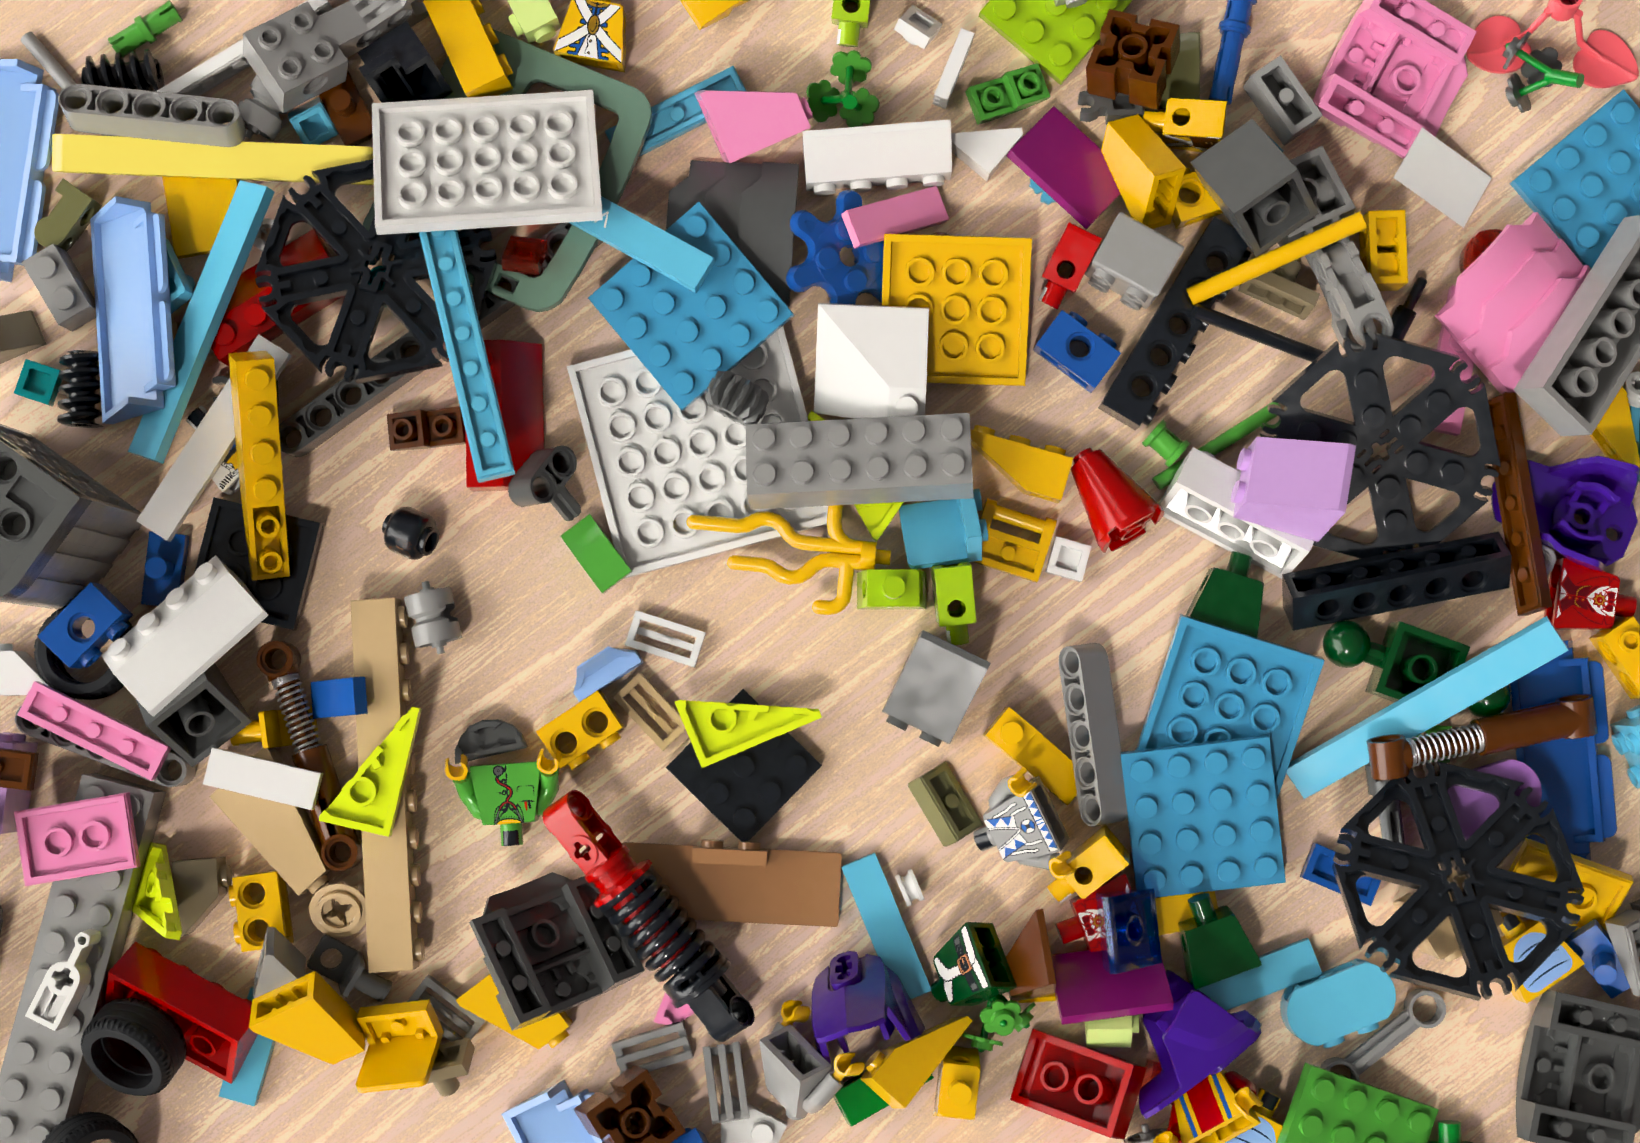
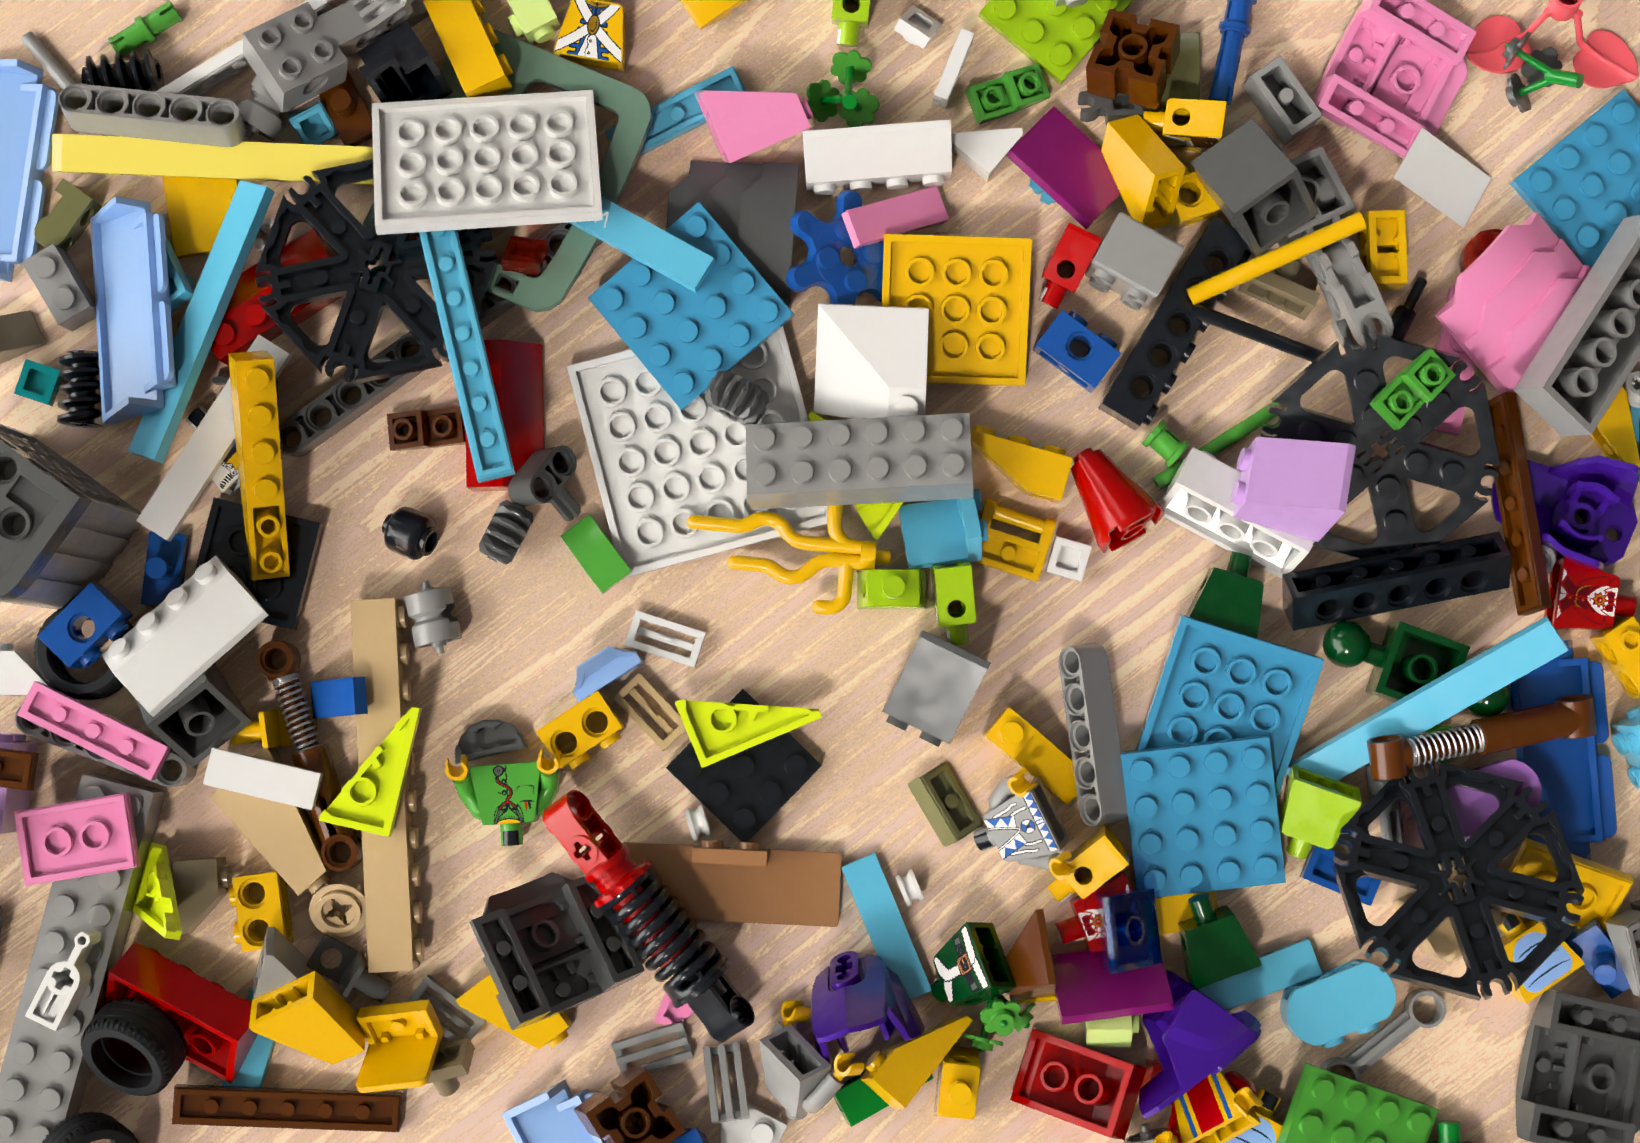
(286, 1108): none -> reddish brown tile
(506, 532): none -> dark grey gear
(698, 822): none -> white bush
(1315, 810): none -> lime torso
(1412, 388): none -> bright green slope

